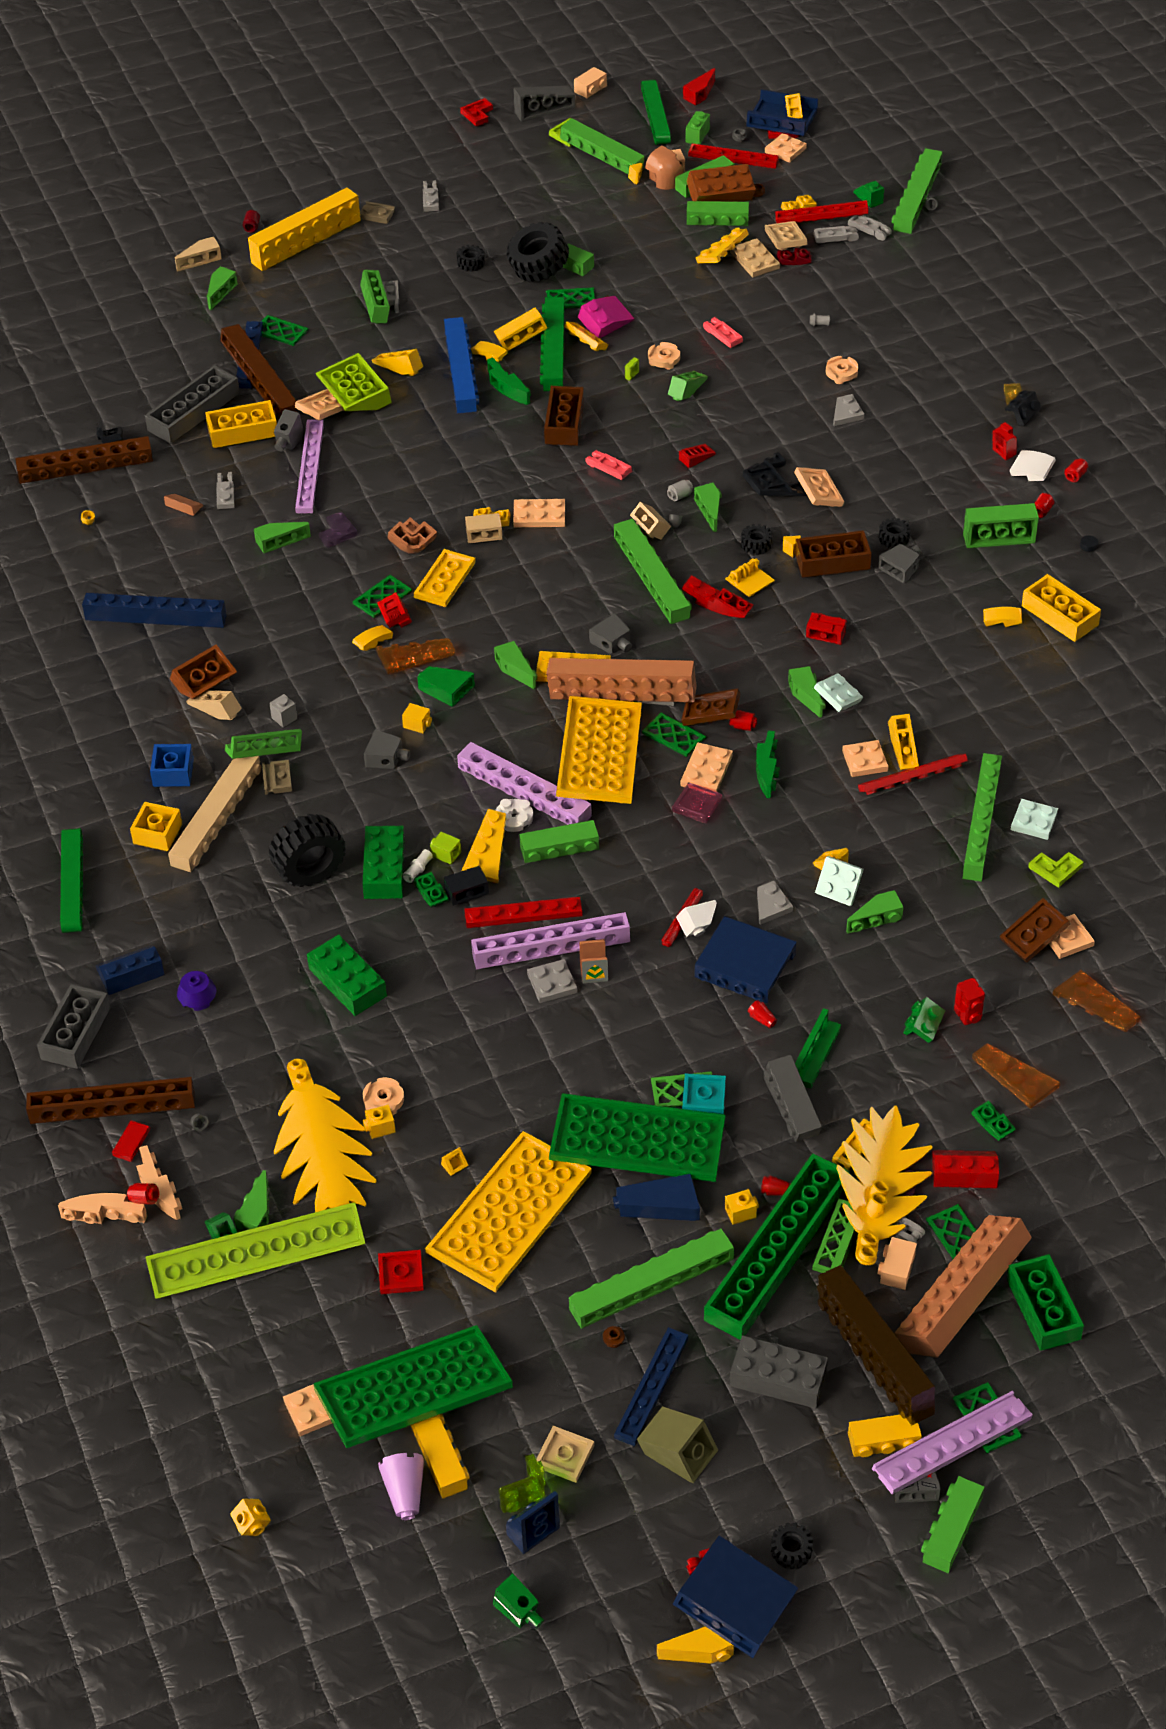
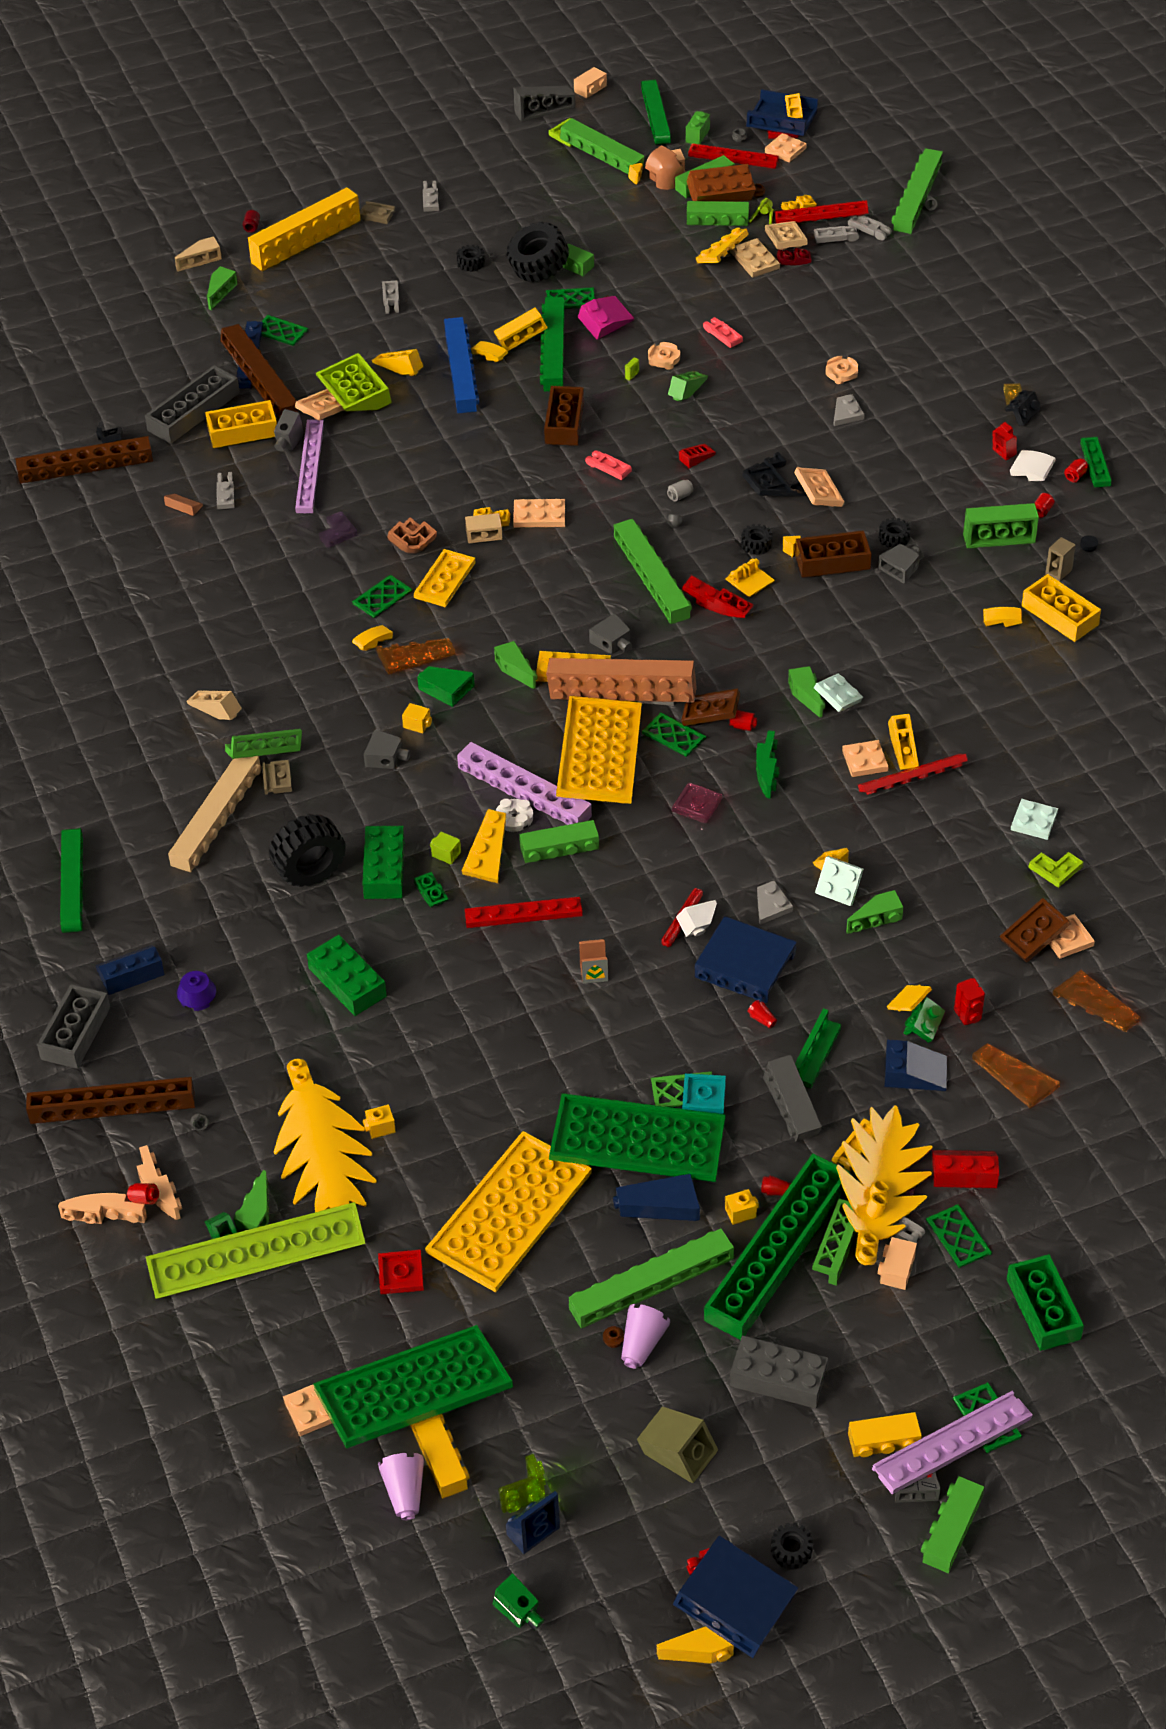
(84, 517): yellow hinge -> none
(131, 1141): red tile -> none
(154, 610): dark blue brick -> none
(156, 826): yellow brick -> none
(171, 765): blue brick -> none
(202, 672): dark orange slope -> none
(250, 1517): yellow brick -> none
(277, 535): bright green slope -> none
(283, 710): light grey brick -> none
(375, 296): bright green brick -> none
(382, 1086): light nougat plate -> none
(394, 611): red piece -> none
(417, 866): white pin -> none
(454, 1161): yellow slope -> none
(466, 885): black brick -> none
(476, 111): red plate -> none
(507, 384): green slope -> none
(548, 940): lavender brick -> none
(552, 981): light grey plate -> none
(565, 1453): tan plate -> none
(585, 336): yellow plate -> none
(642, 1333): none -> lavender cone
(650, 521): tan brick -> none
(651, 1386): dark blue plate -> none
(699, 88): red slope -> none
(707, 766): light nougat plate -> none
(708, 500): bright green slope -> none
(765, 207): none -> lime plant
(819, 320): light grey pin -> none
(826, 628): red brick -> none
(872, 192): green slope -> none
(876, 1345): dark brown brick -> none
(909, 998): none -> yellow piece
(914, 1067): none -> dark blue slope
(963, 1285): nougat brick -> none
(982, 817): bright green brick -> none
(992, 1121): green slope -> none
(1060, 559): none -> dark tan brick
(1096, 462): none -> green plate

